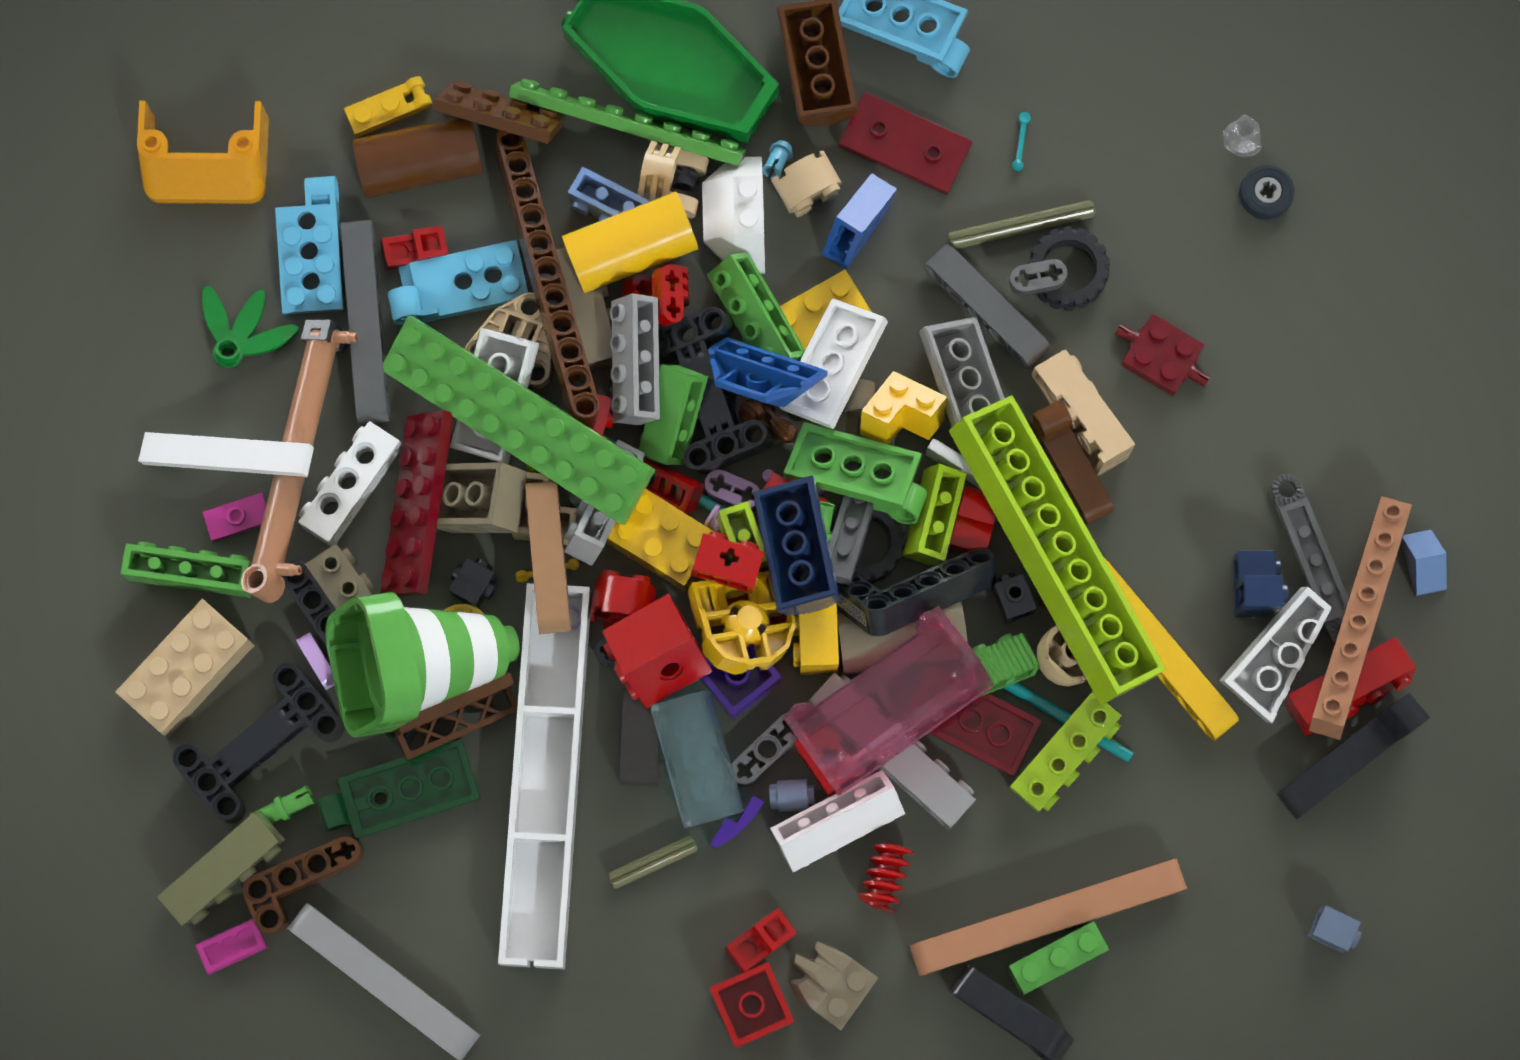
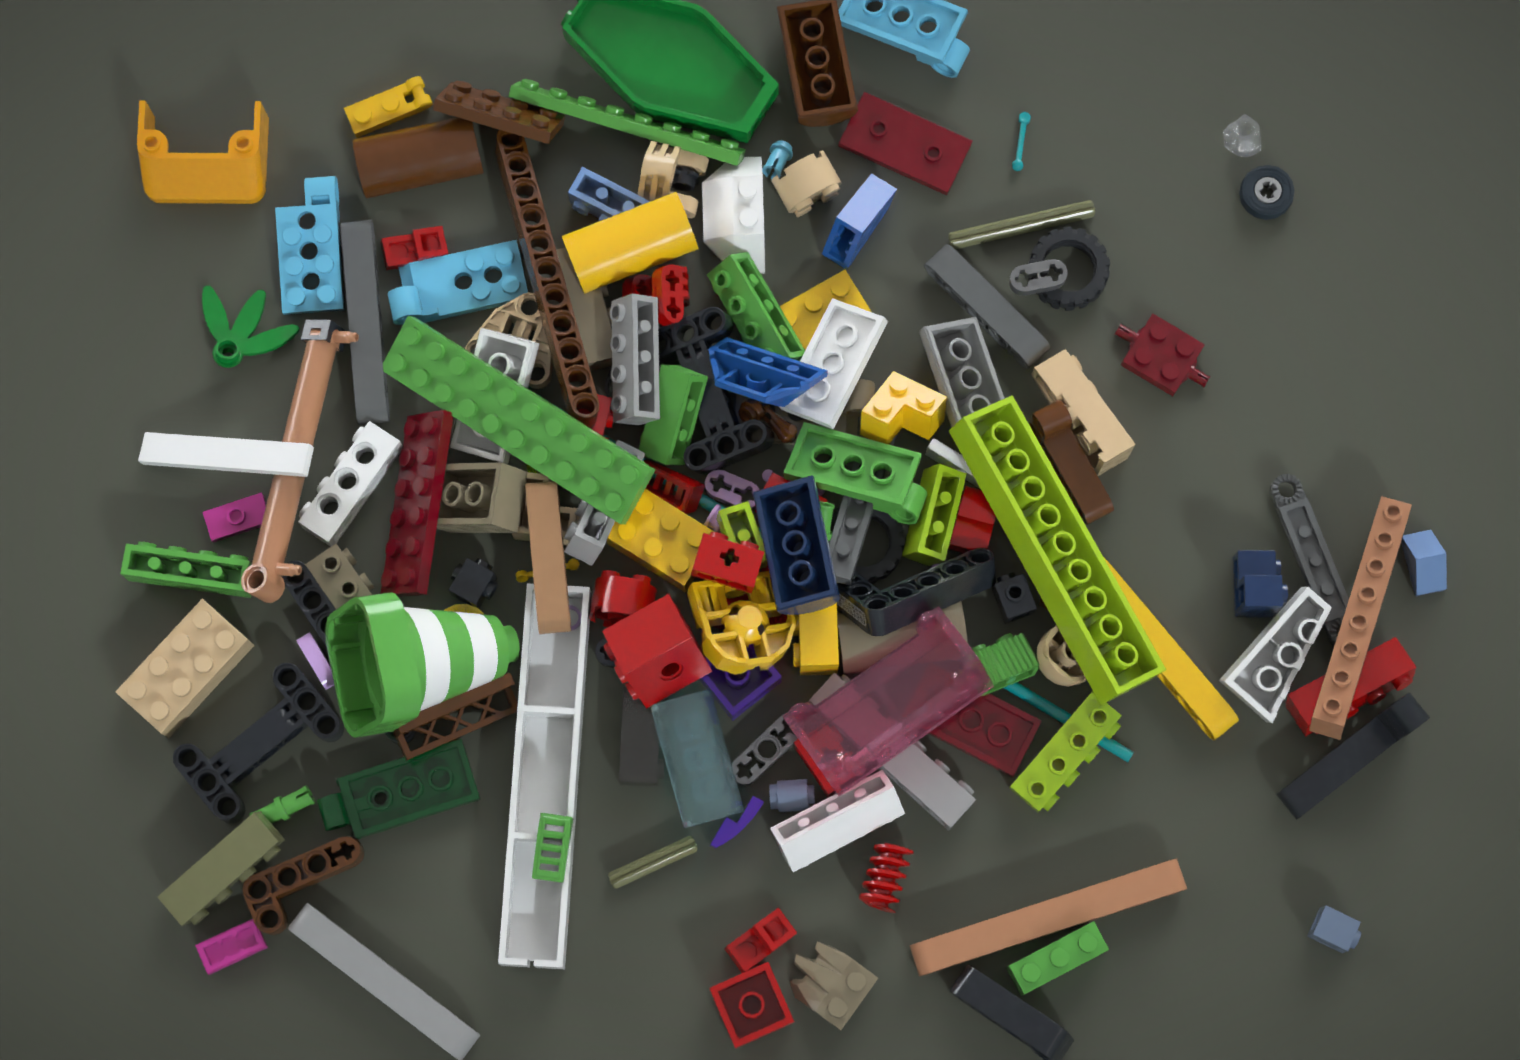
(558, 820): none -> bright green slope

